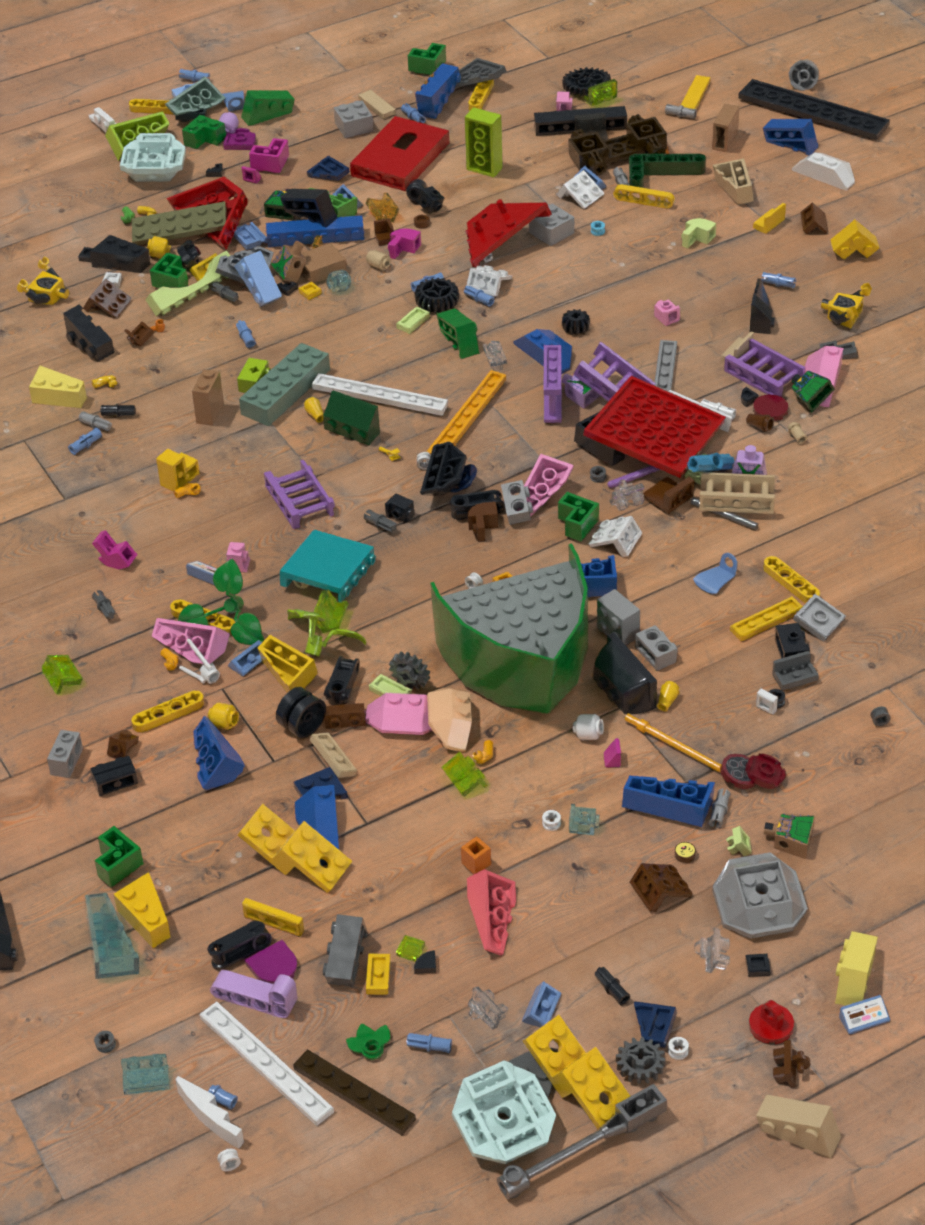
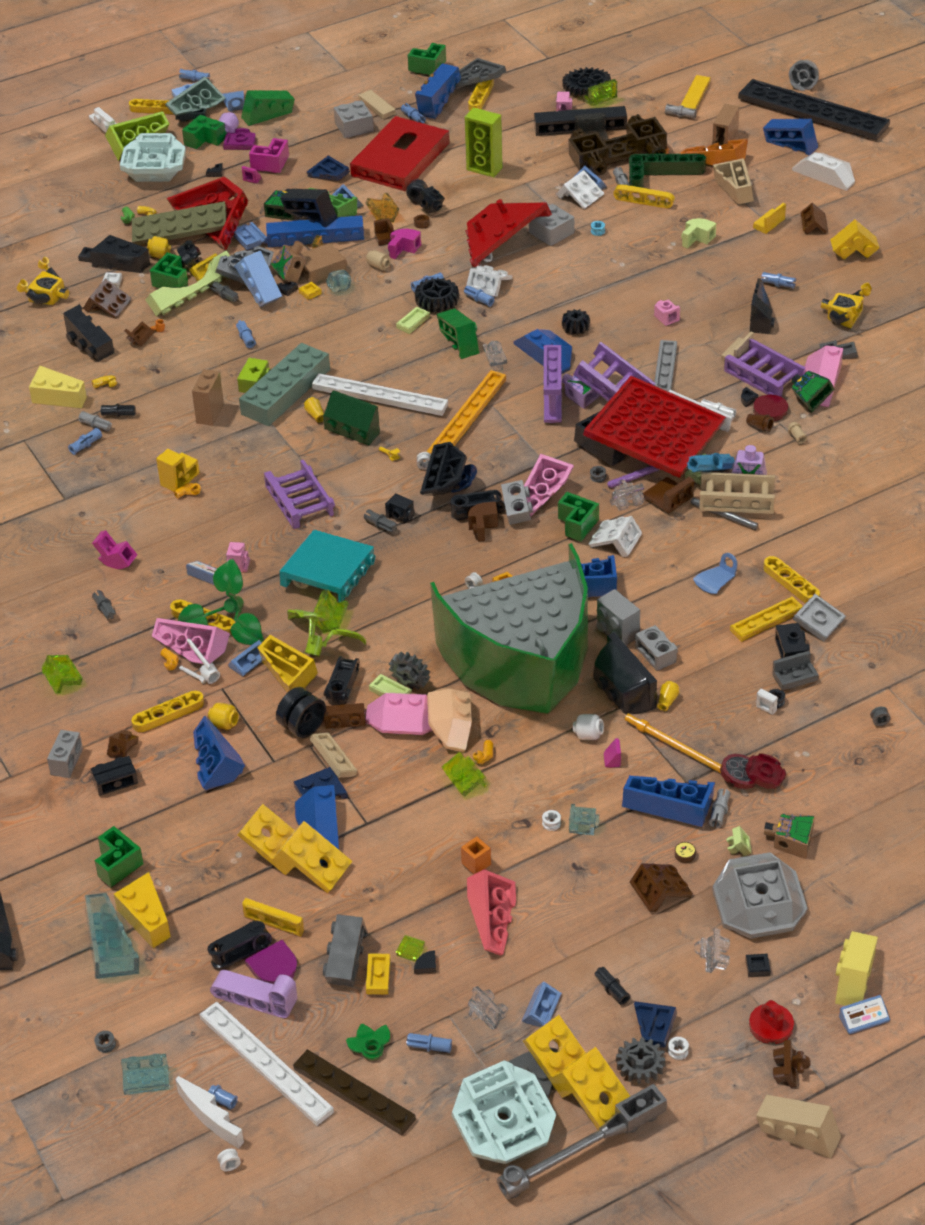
(720, 153): none -> orange wedge

